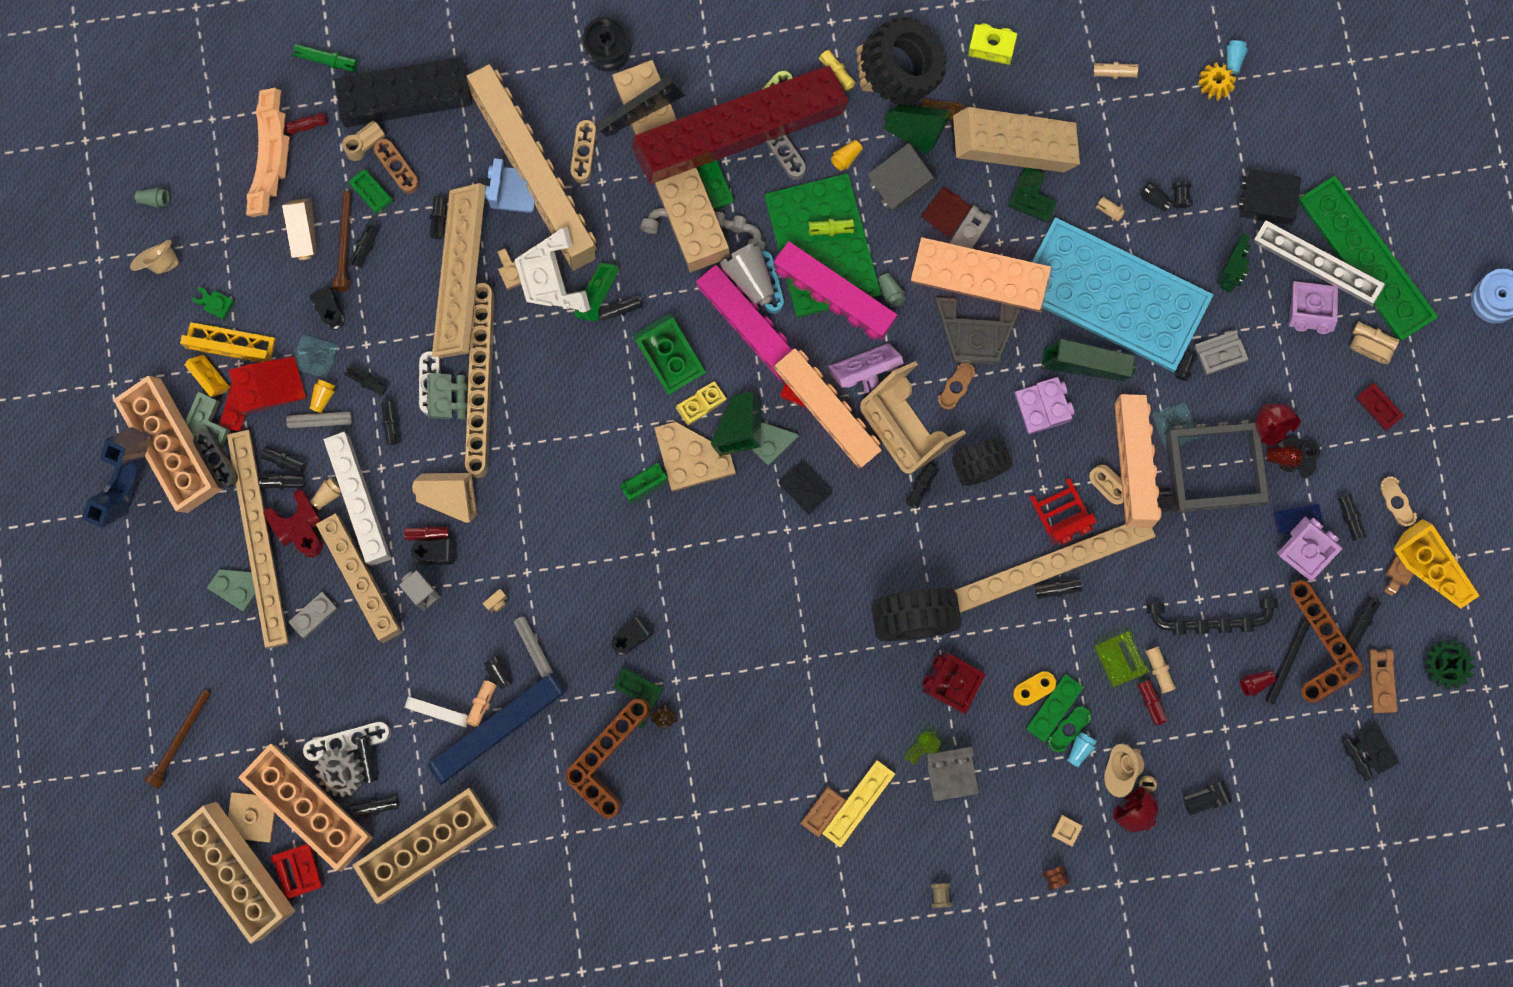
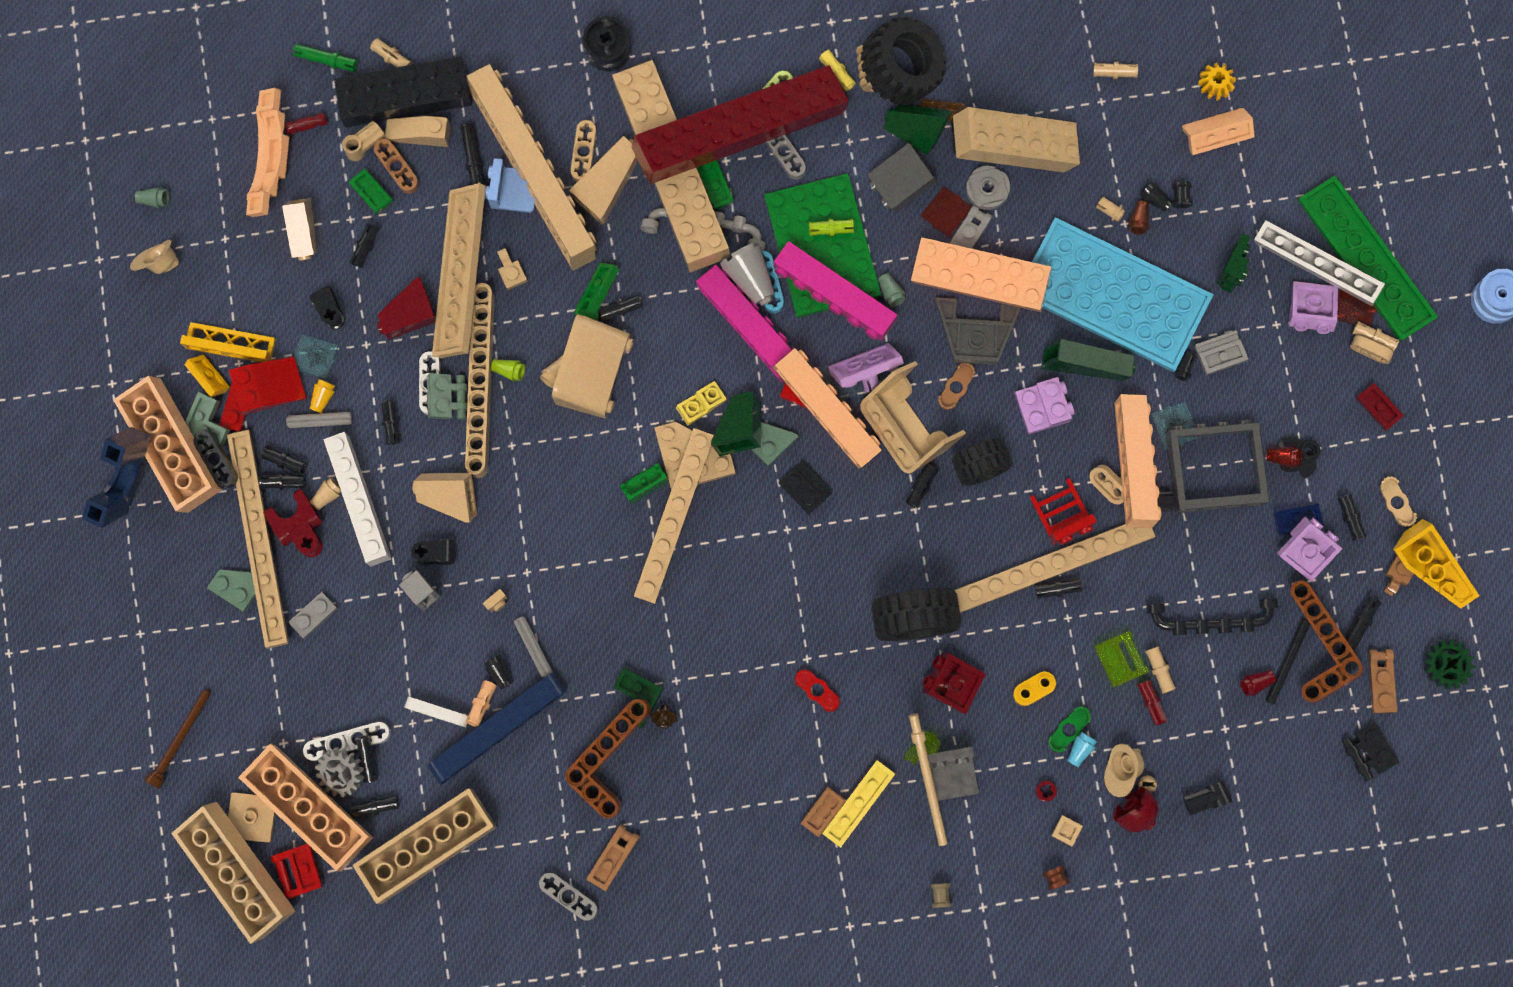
(216, 304): green plate -> none
(341, 281): reddish brown piece -> none
(359, 578): tan brick -> none
(366, 380): black axle -> none
(389, 54): none -> tan pin
(406, 311): none -> dark red slope
(419, 130): none -> tan slope
(427, 533): dark red axle -> none
(437, 217): black axle -> none
(471, 151): none -> black pin
(510, 369): none -> lime cone
(542, 277): white wing -> none
(550, 373): none -> tan cone
(550, 892): none -> light grey beam
(590, 366): none -> tan windscreen
(605, 181): none -> tan slope
(612, 858): none -> medium nougat plate
(634, 633): black piece -> none
(649, 101): black wing -> none
(669, 353): green slope -> none
(674, 516): none -> tan plate
(827, 700): none -> red piece
(846, 155): yellow cone -> none
(918, 738): none -> tan bar
(994, 178): none -> light grey plate
(997, 53): neon yellow brick -> none
(1026, 196): dark green plate -> none
(1039, 793): none -> dark red bush
(1054, 708): green plate -> none
(1139, 219): none -> copper cone
(1219, 131): none -> light nougat panel
(1236, 53): medium azure cone -> none
(1269, 197): black brick -> none
(1275, 421): dark red cylinder -> none
(1354, 310): none -> clear red piece

